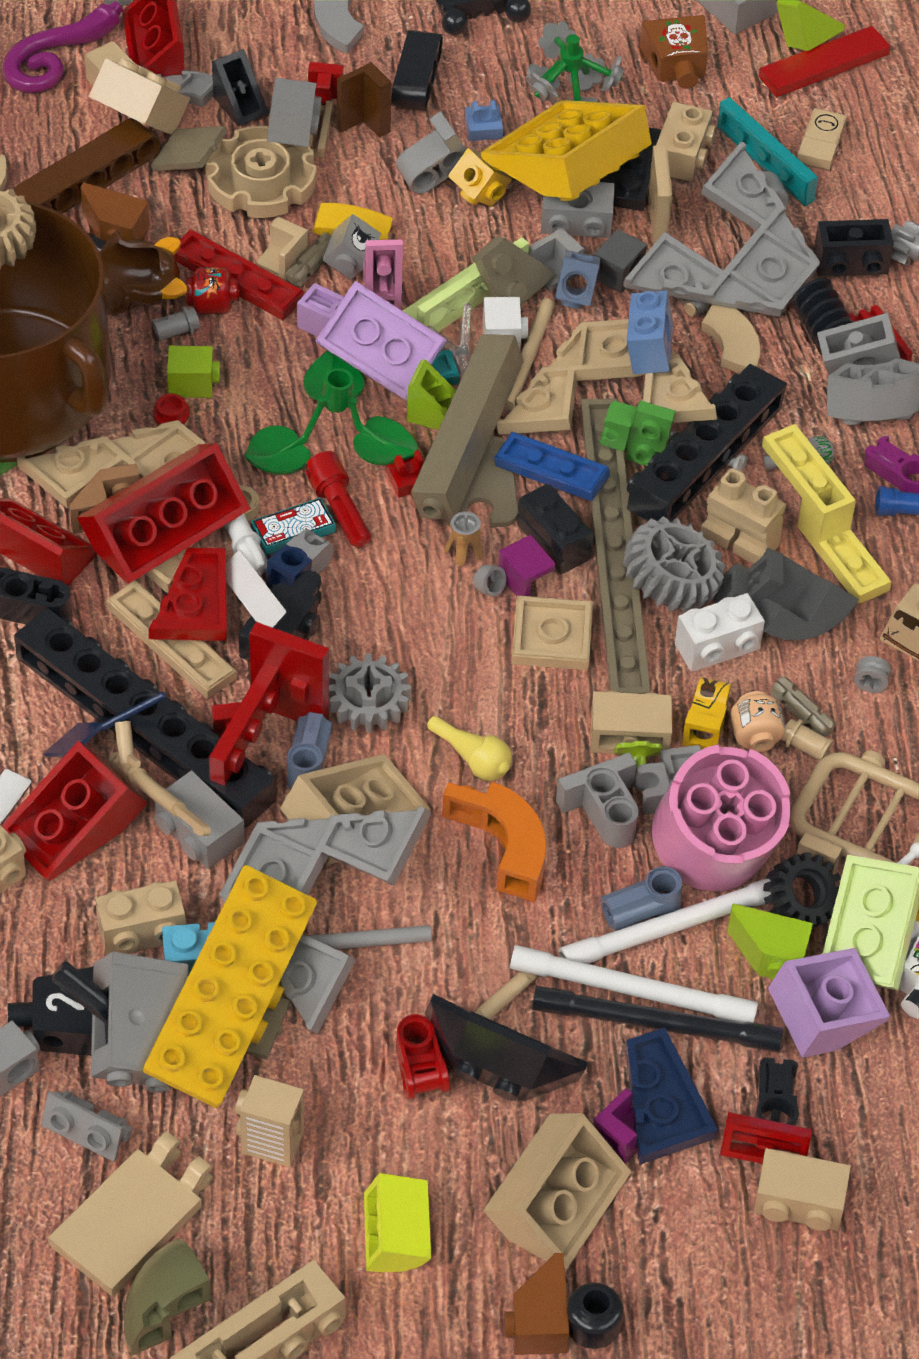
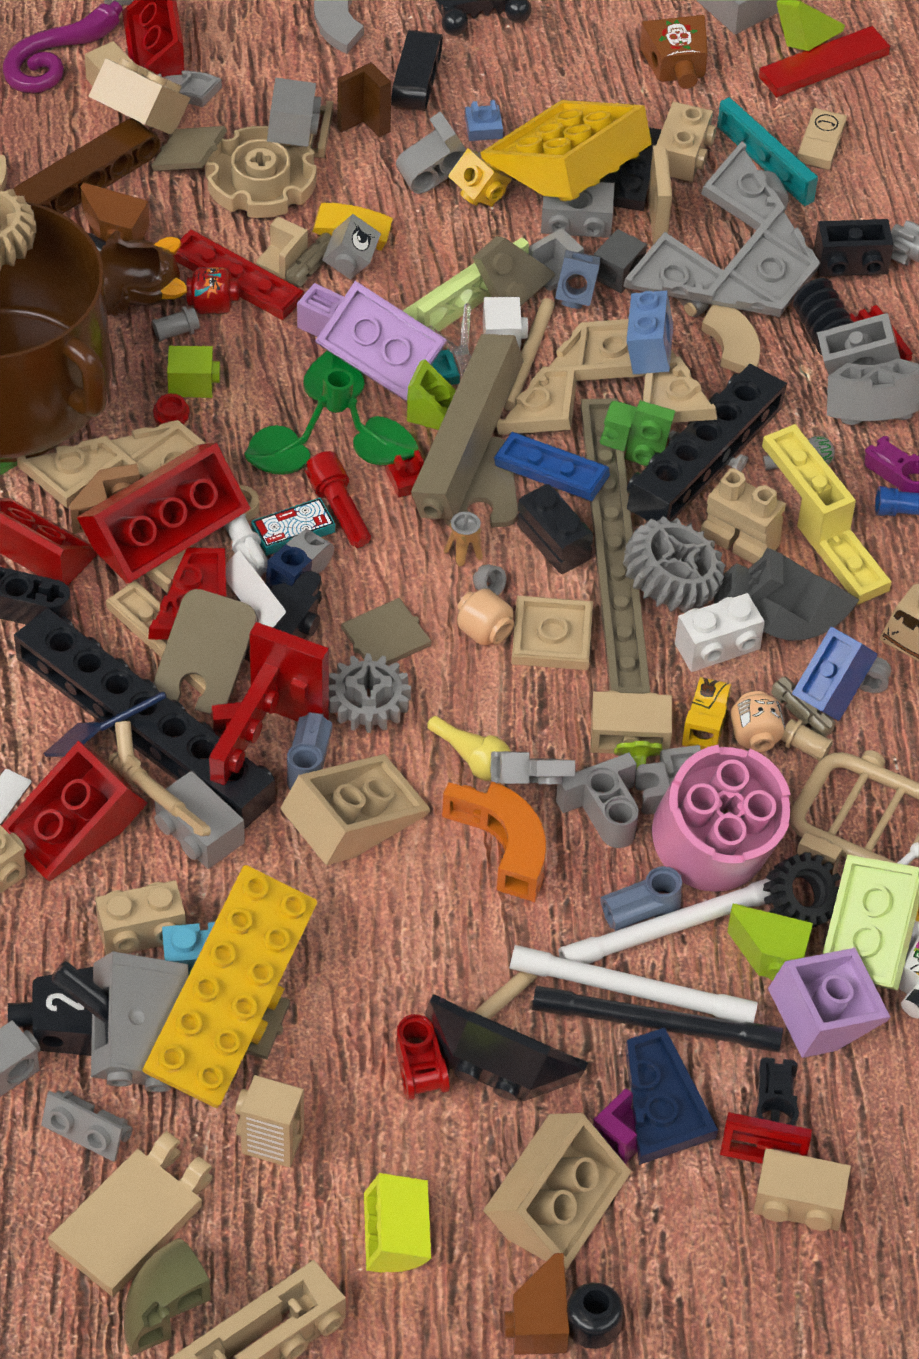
(208, 641): none -> dark tan piece
(237, 88): black slope -> none
(295, 856): light grey wing -> none
(325, 77): red tile -> none
(376, 937): light grey bar -> none
(384, 269): bright pink slope -> none
(386, 632): none -> dark tan piece
(485, 617): none -> light nougat head
(519, 768): none -> light grey plate
(524, 563): magenta panel -> none
(584, 69): light grey plant -> none
(835, 673): none -> panel

